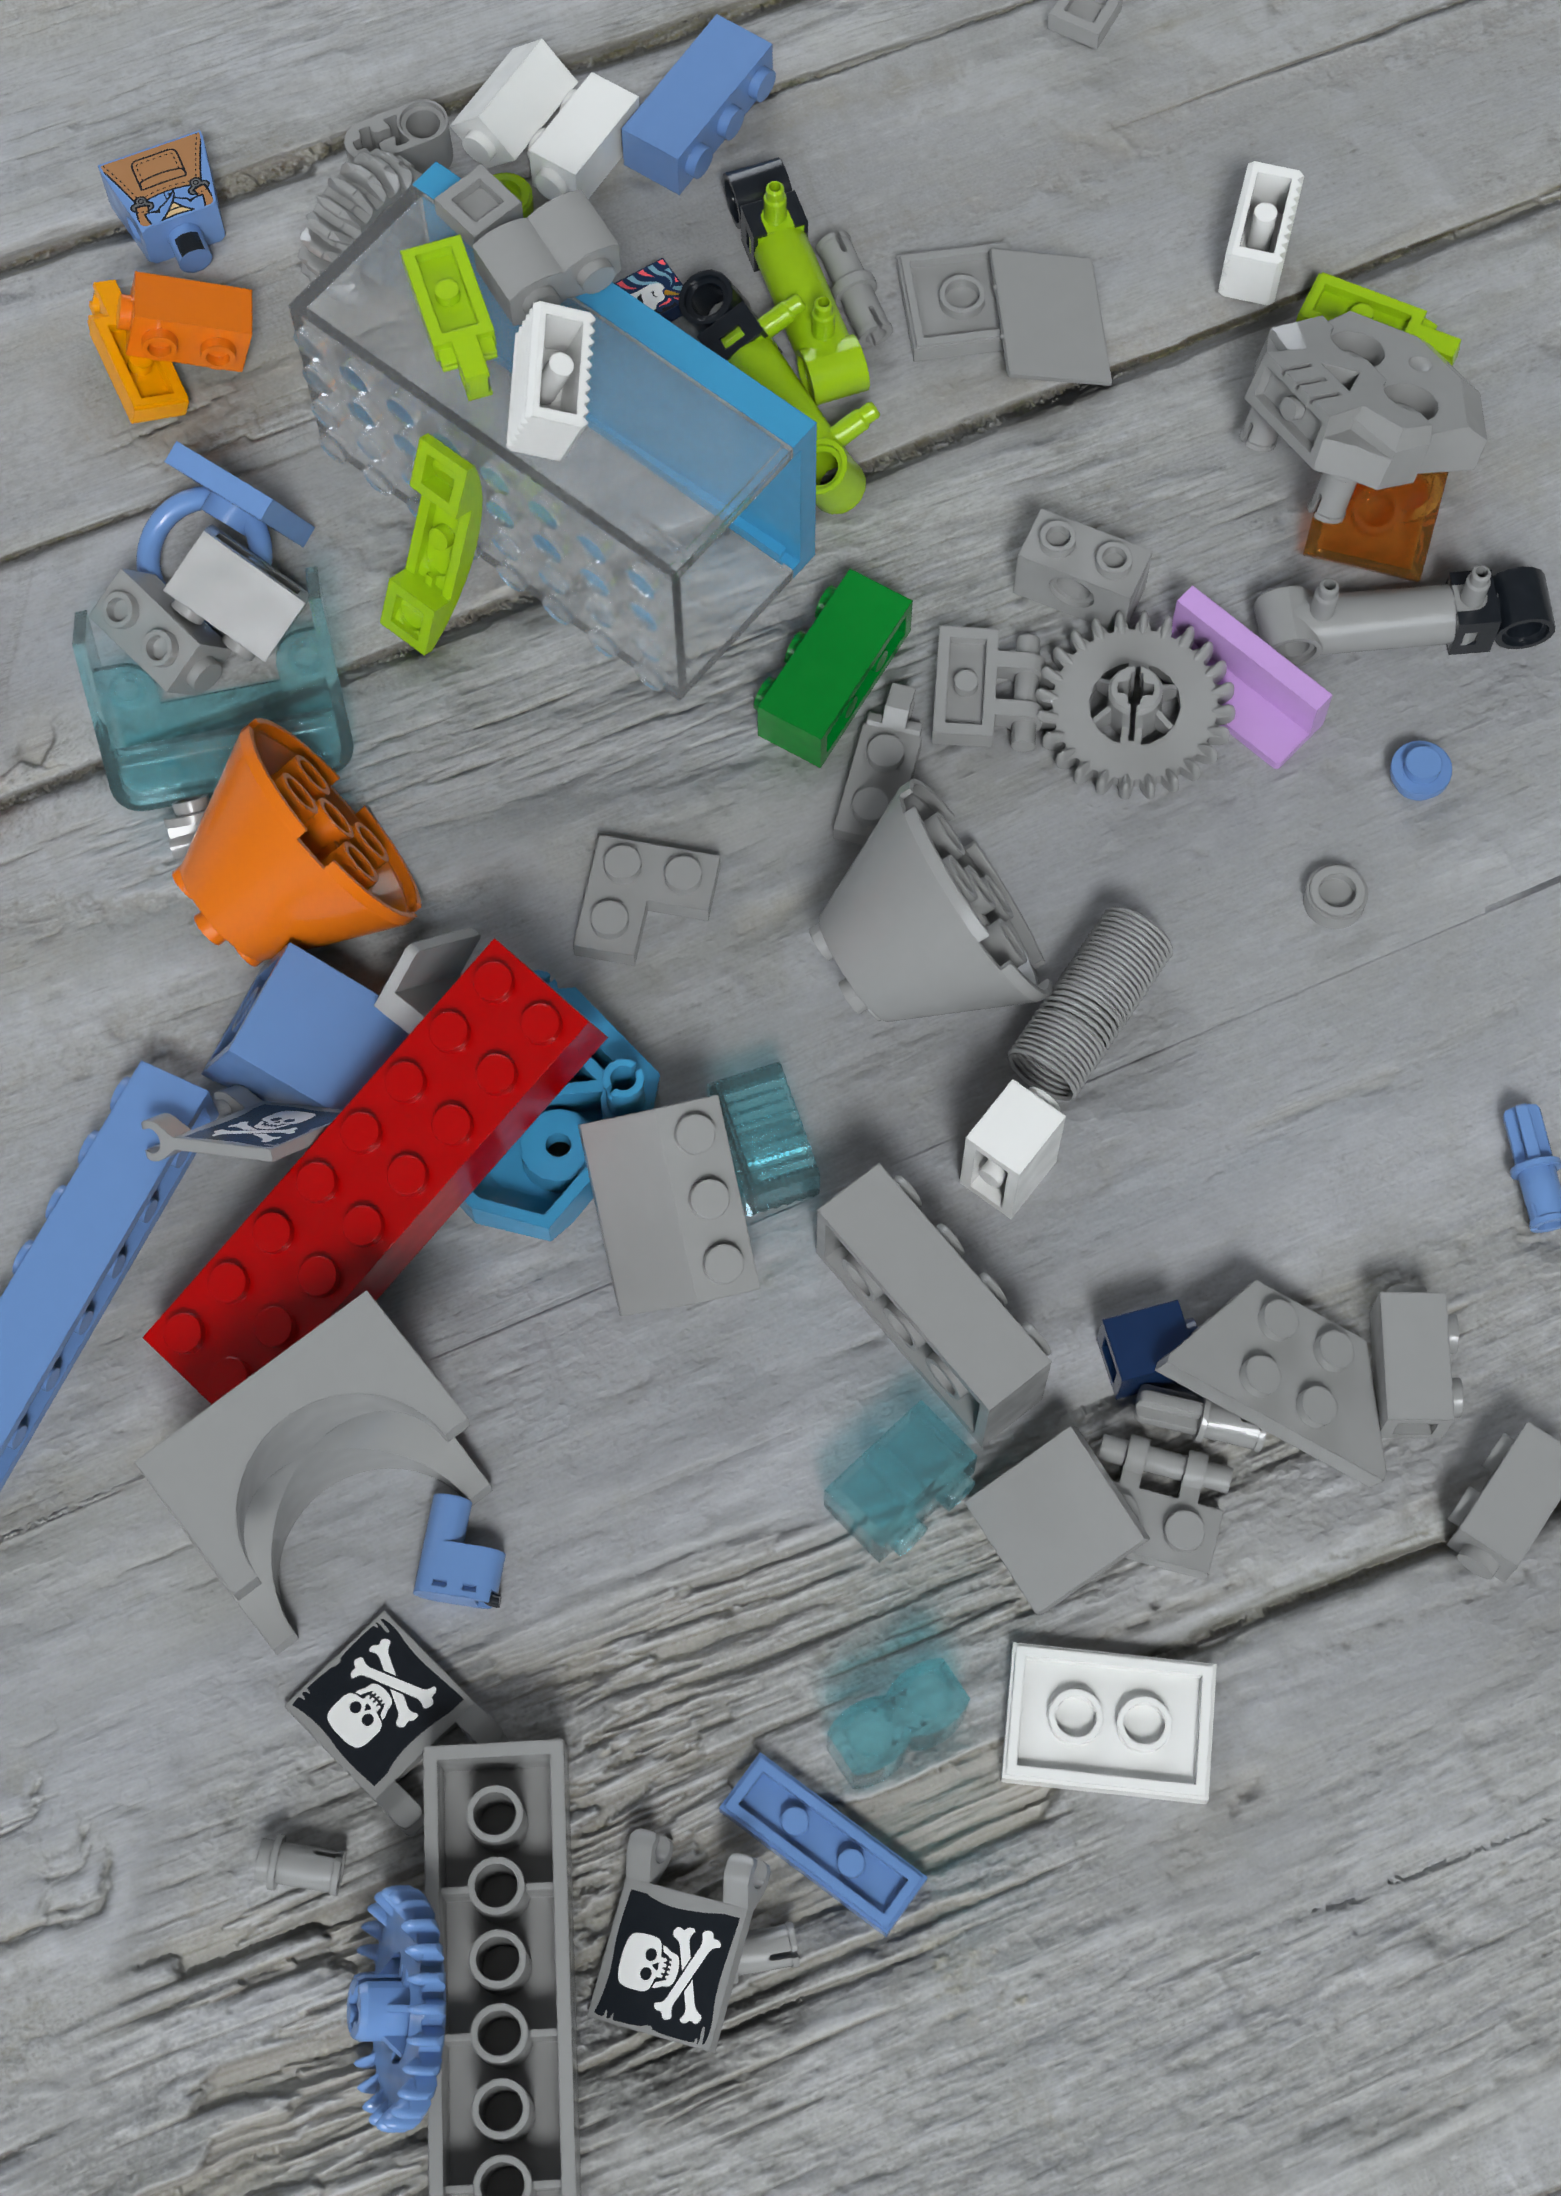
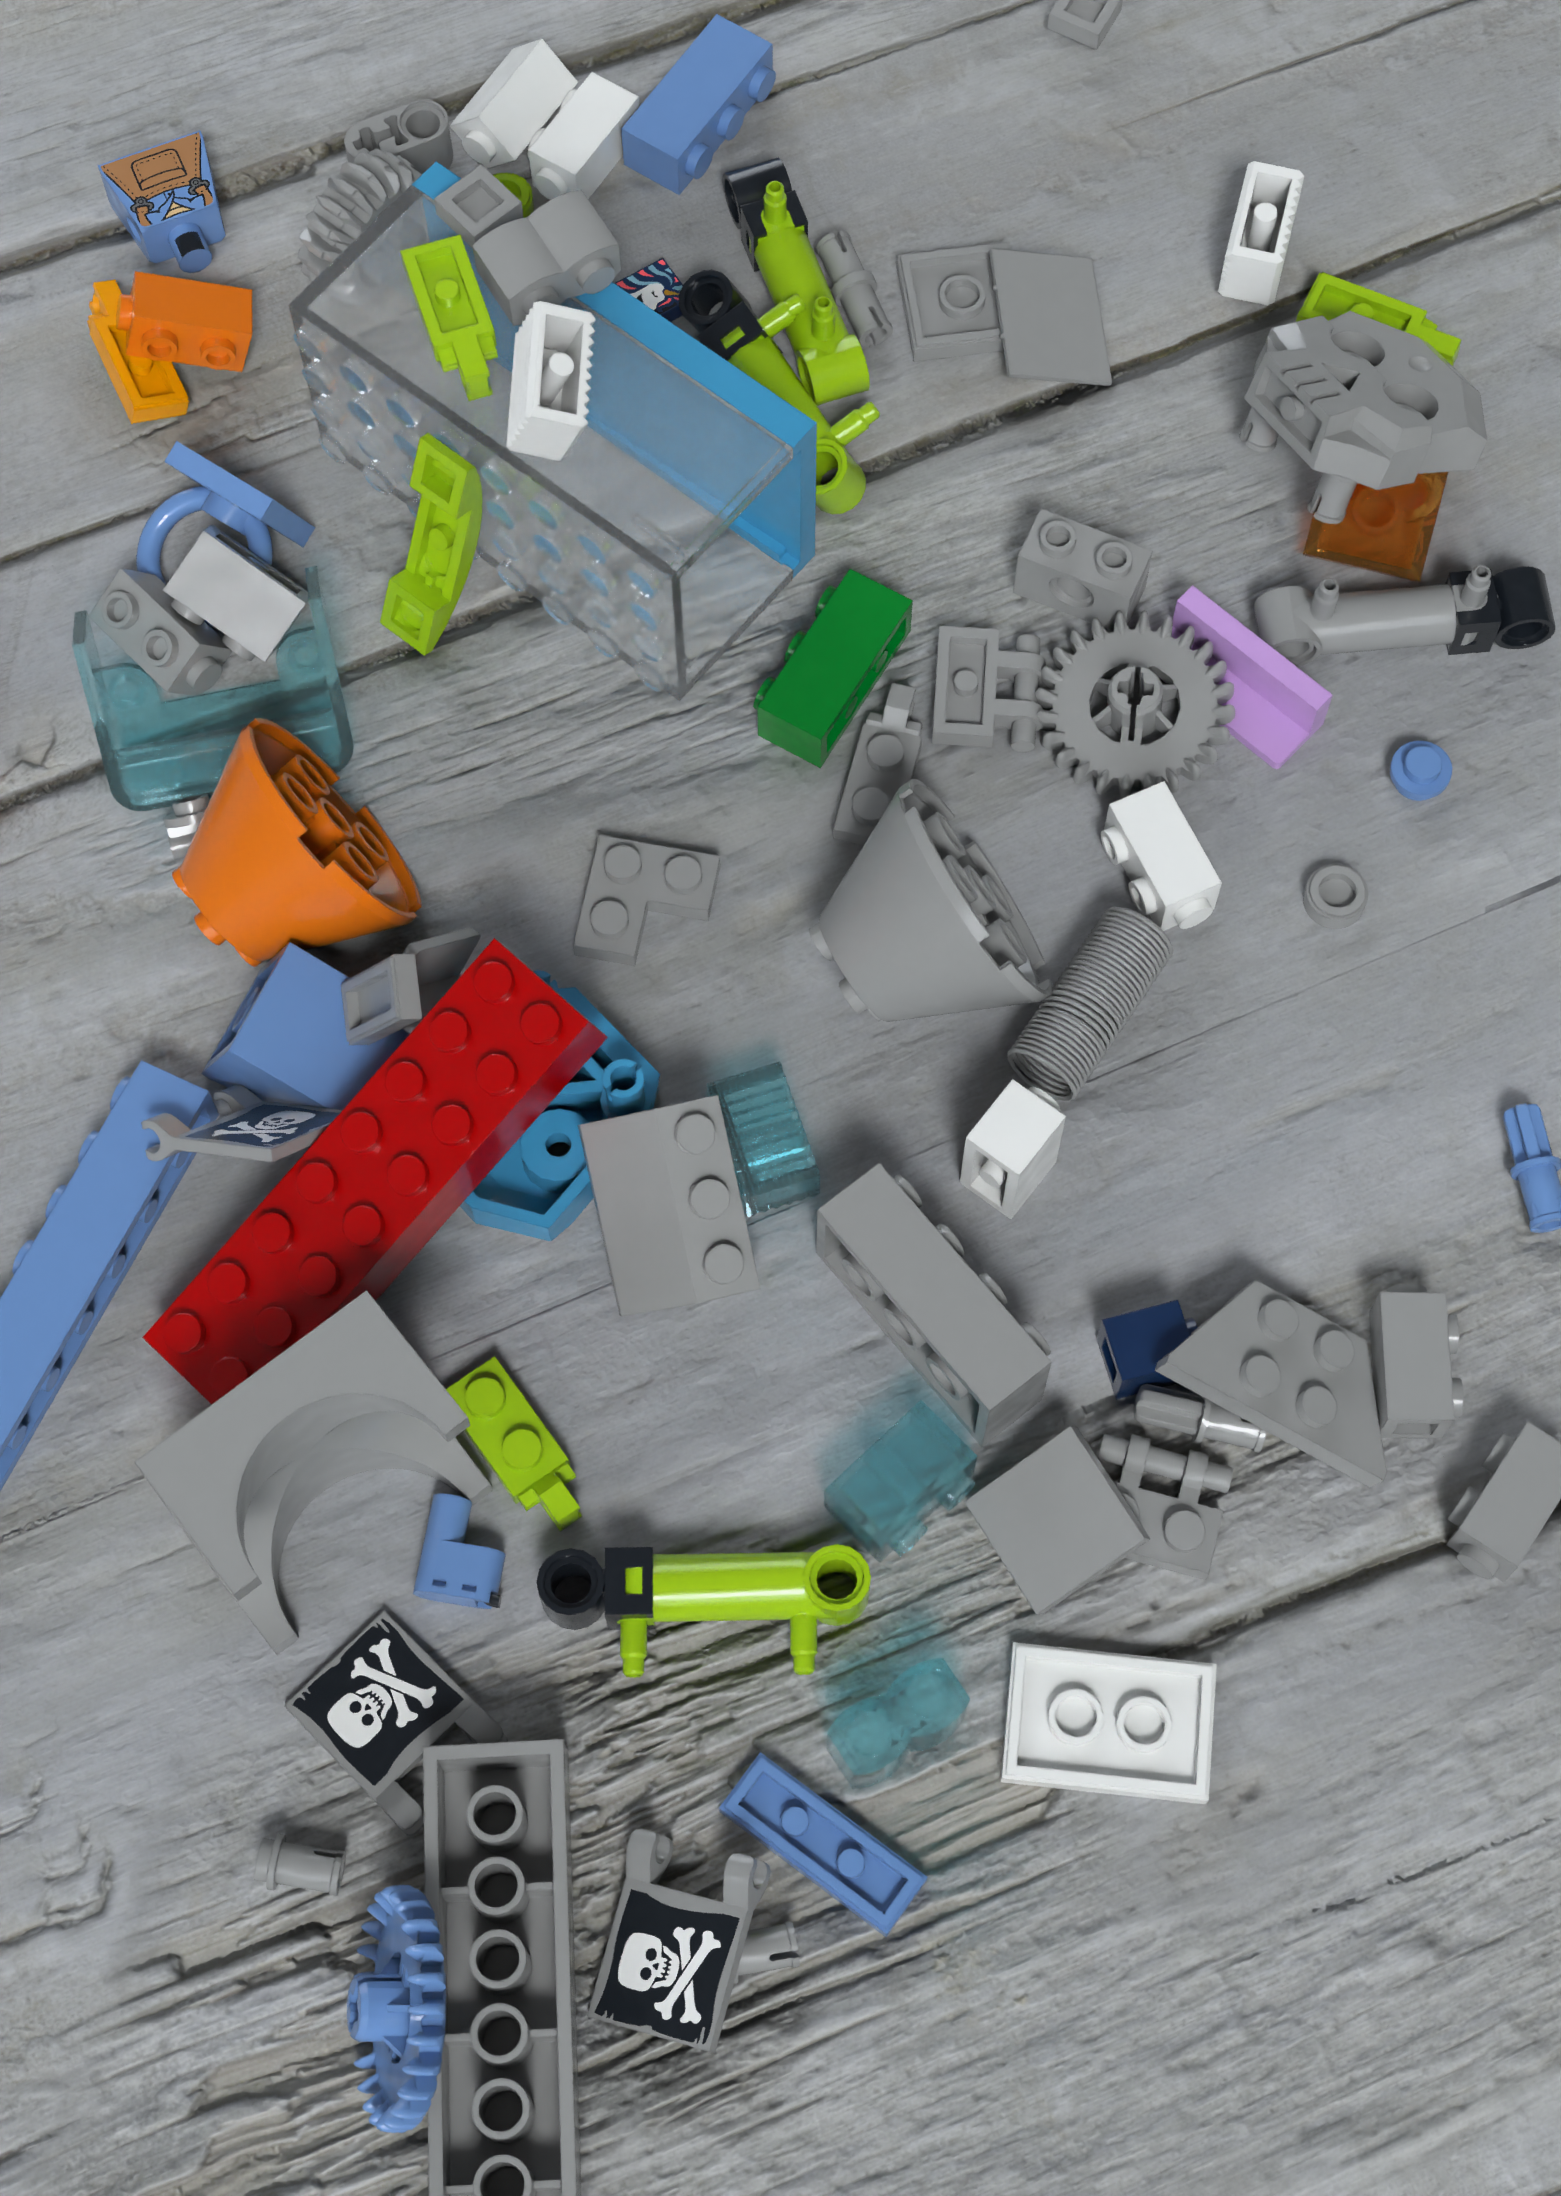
(381, 1000): none -> light grey tile
(516, 1442): none -> lime hinge
(654, 1588): none -> lime piece
(1161, 857): none -> white brick

